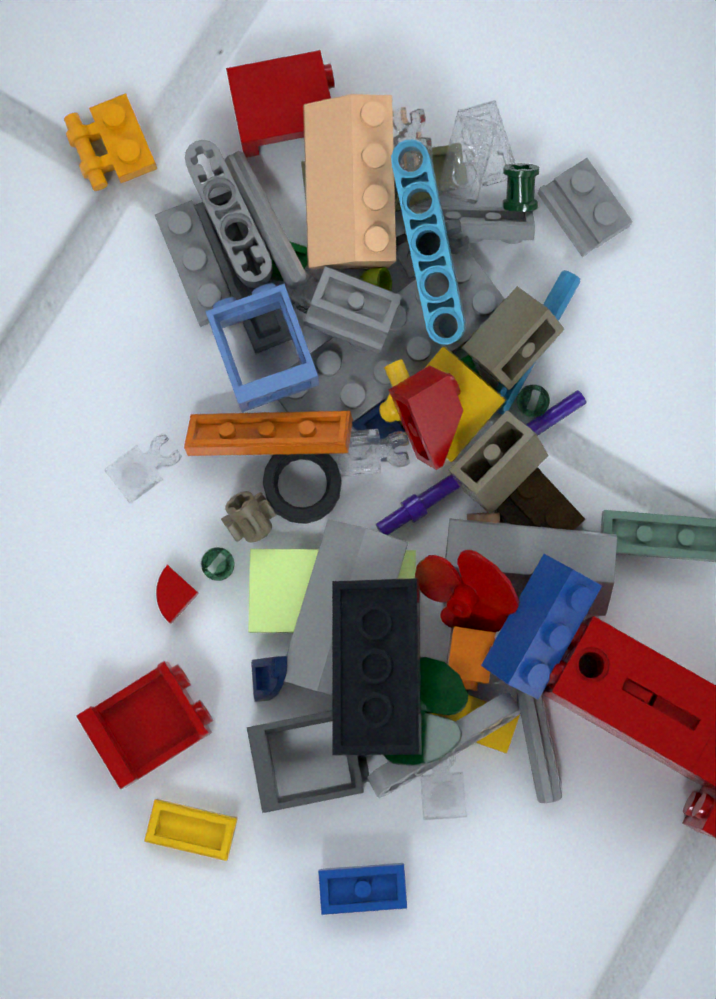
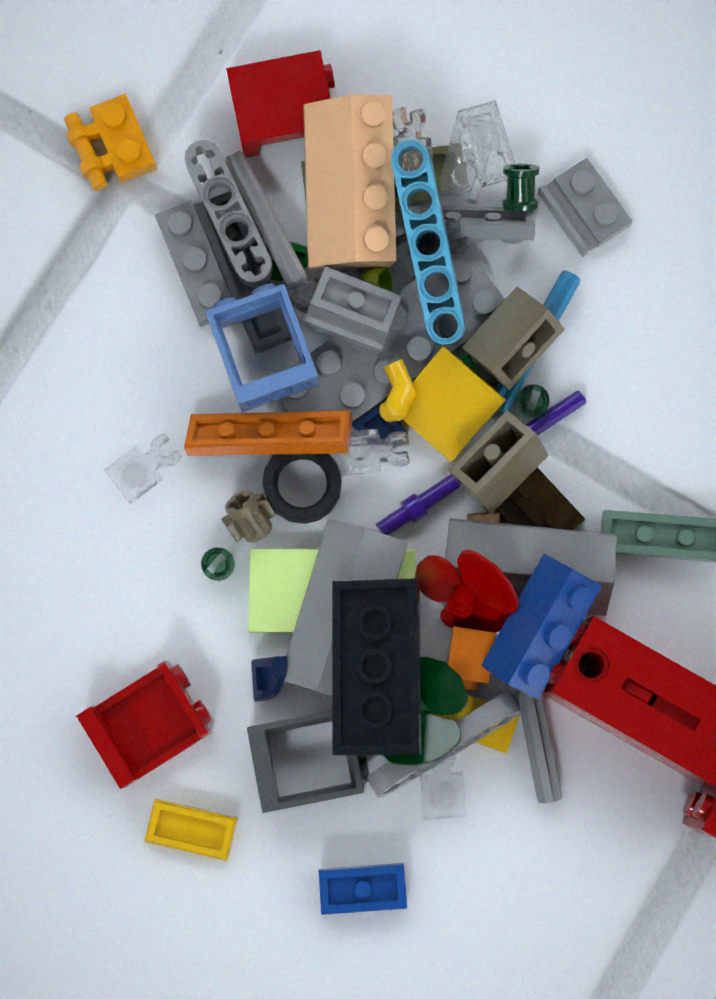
(173, 594): red tile -> none
(429, 413): red slope -> none

